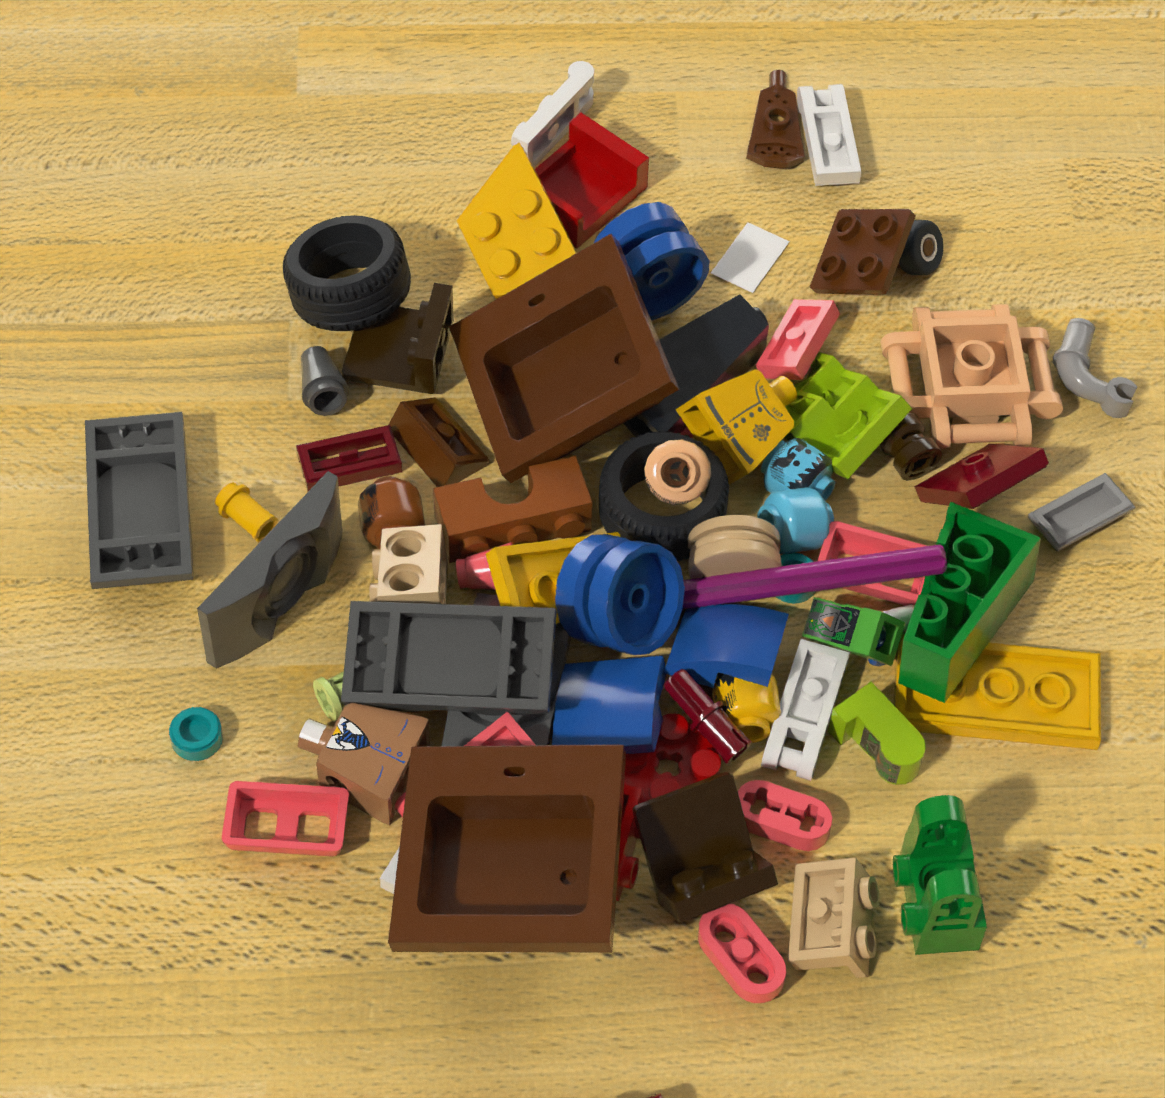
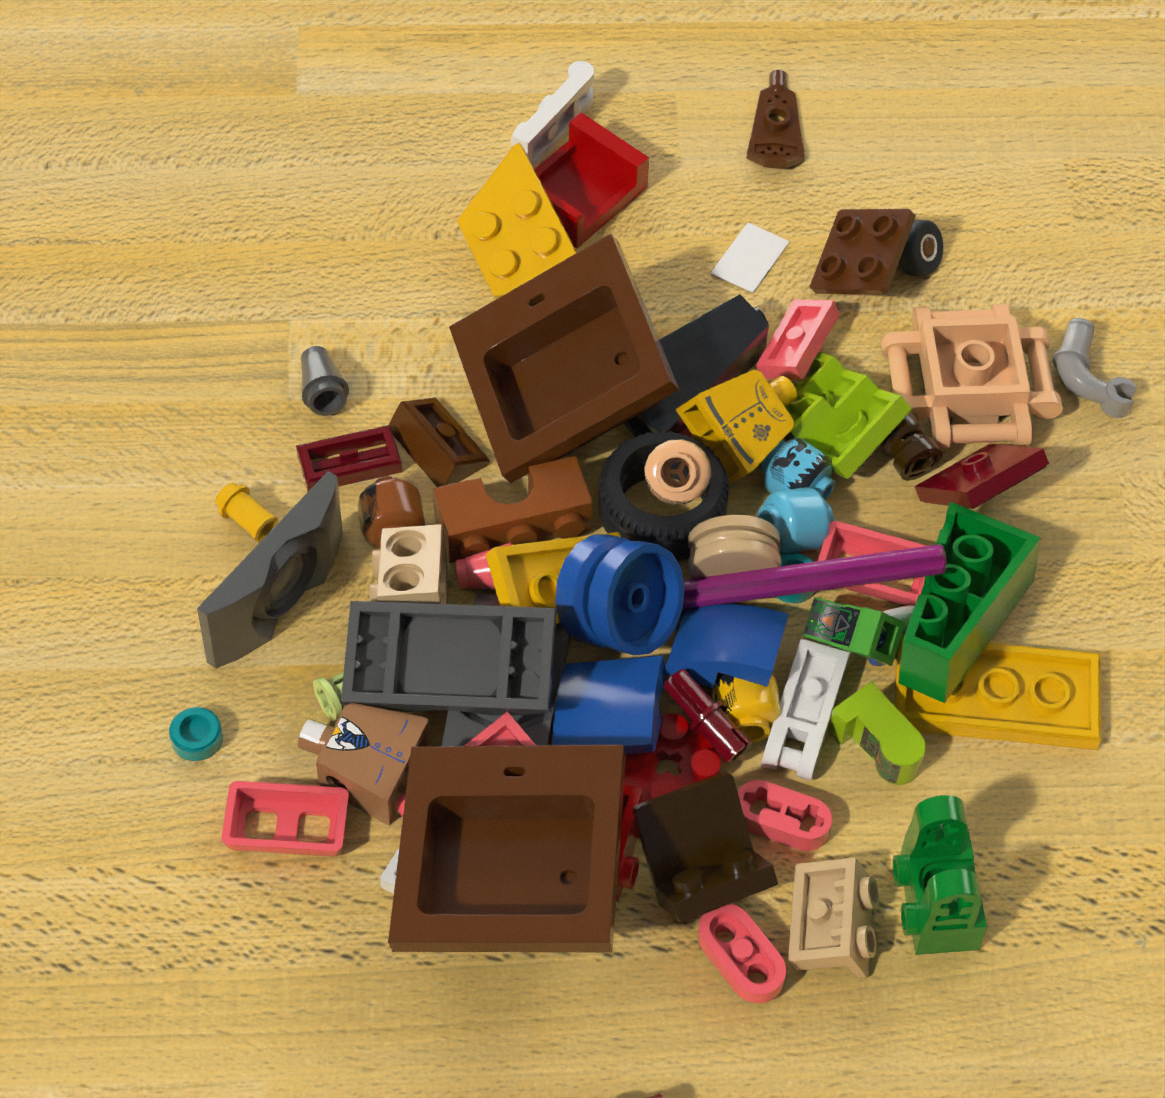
(138, 500): dark grey slope -> none
(352, 300): black tyre -> none
(404, 347): dark brown bracket -> none
(661, 256): blue wheel -> none
(829, 135): white plate -> none
(1081, 512): light grey tile -> none

